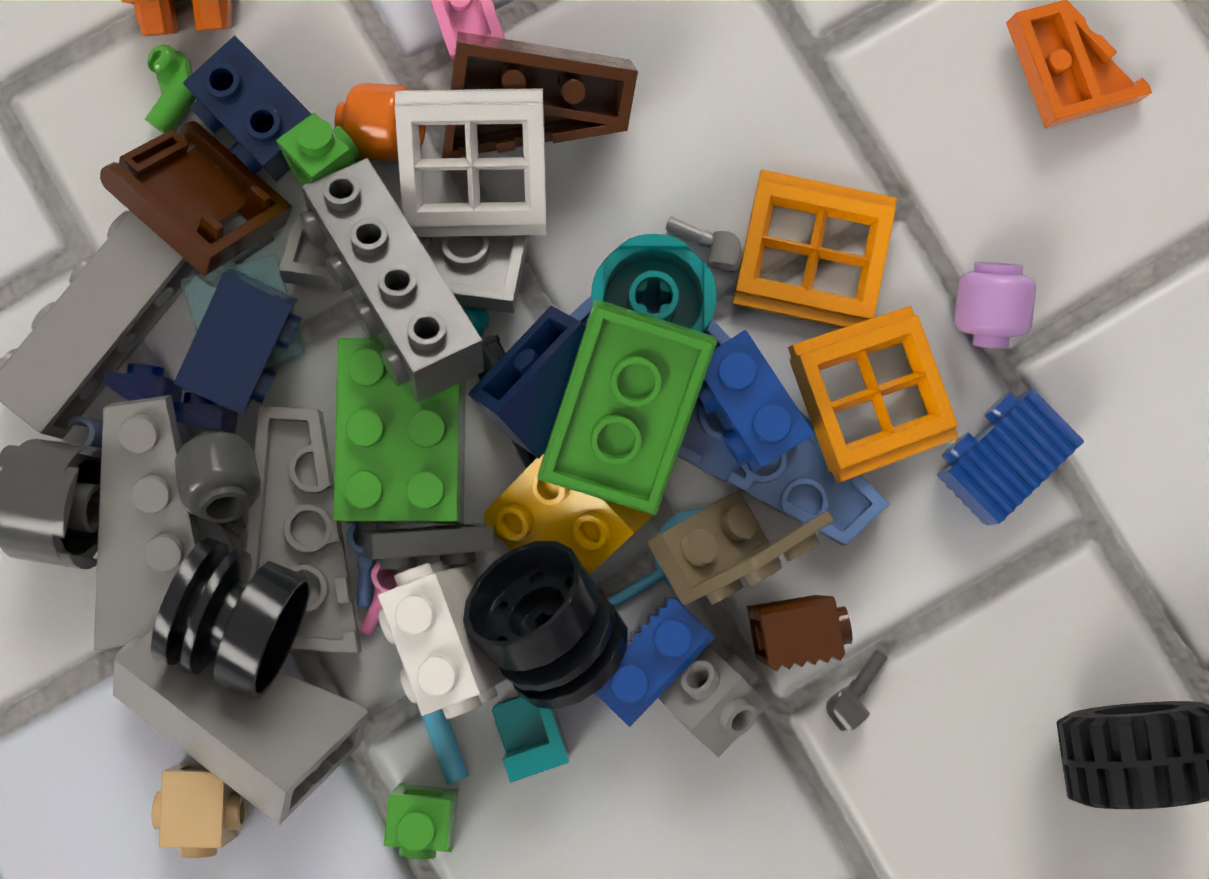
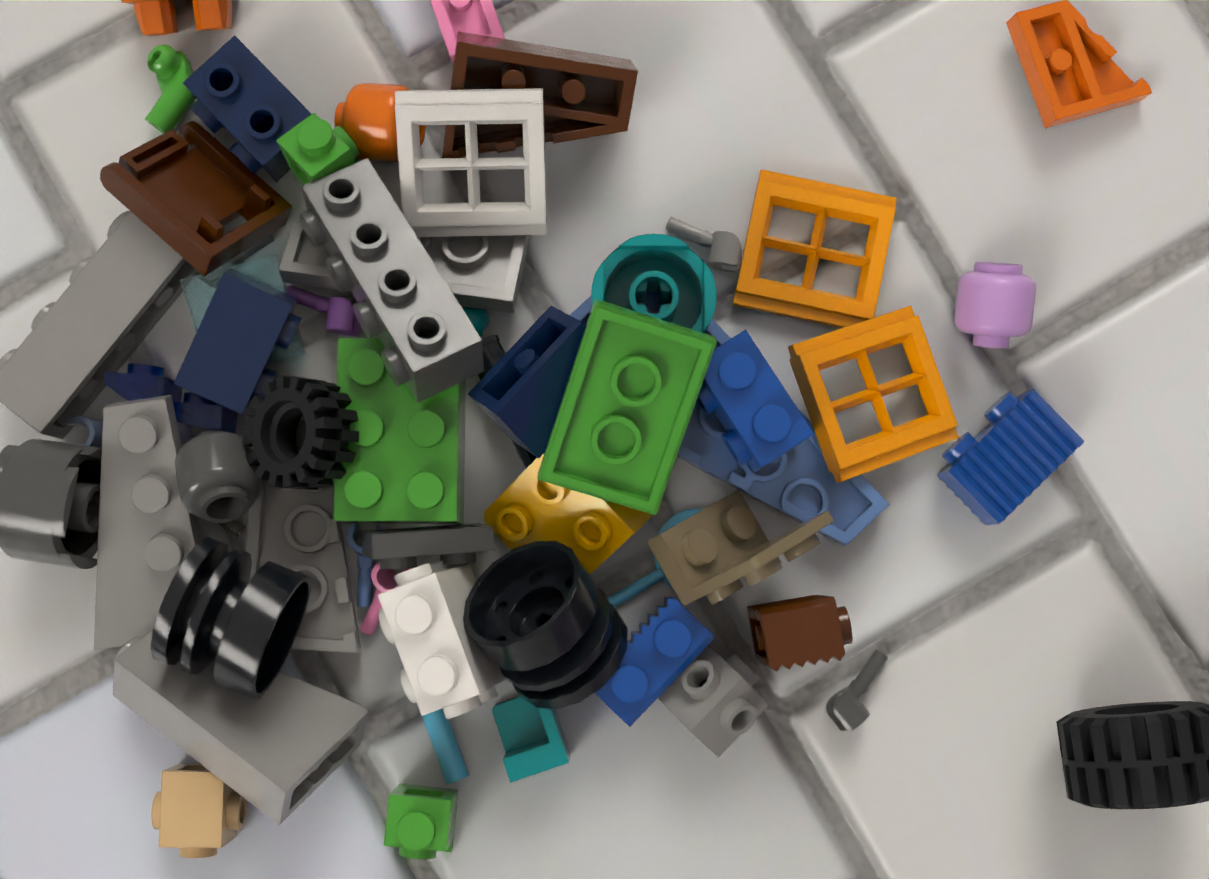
(276, 427): none -> black tyre
(340, 311): none -> medium lavender hand

